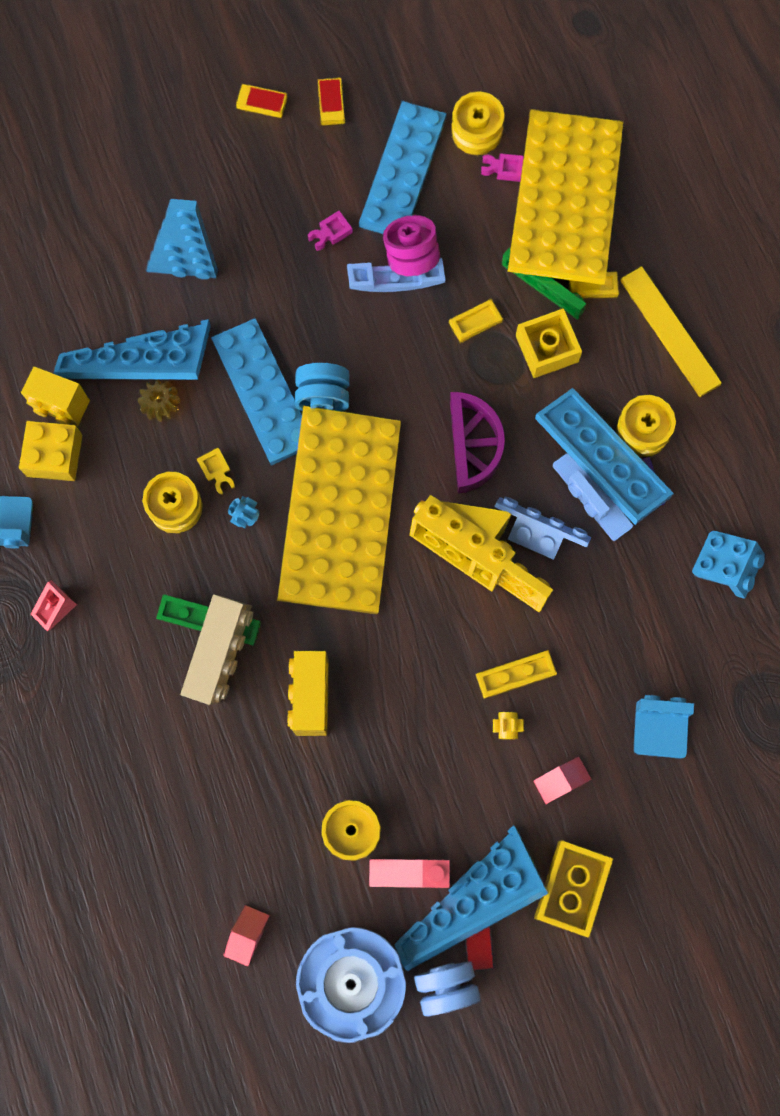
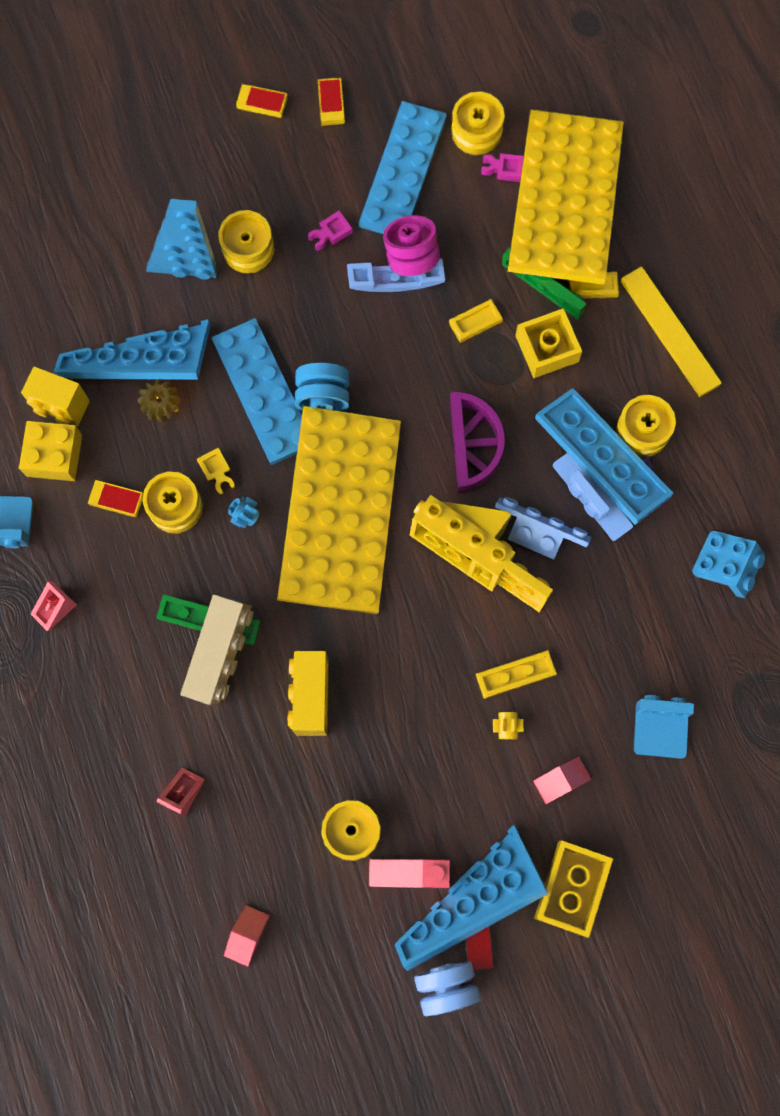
(115, 498): none -> red tile
(181, 791): none -> coral slope
(246, 241): none -> yellow wheel
(344, 1011): light blue piece -> none

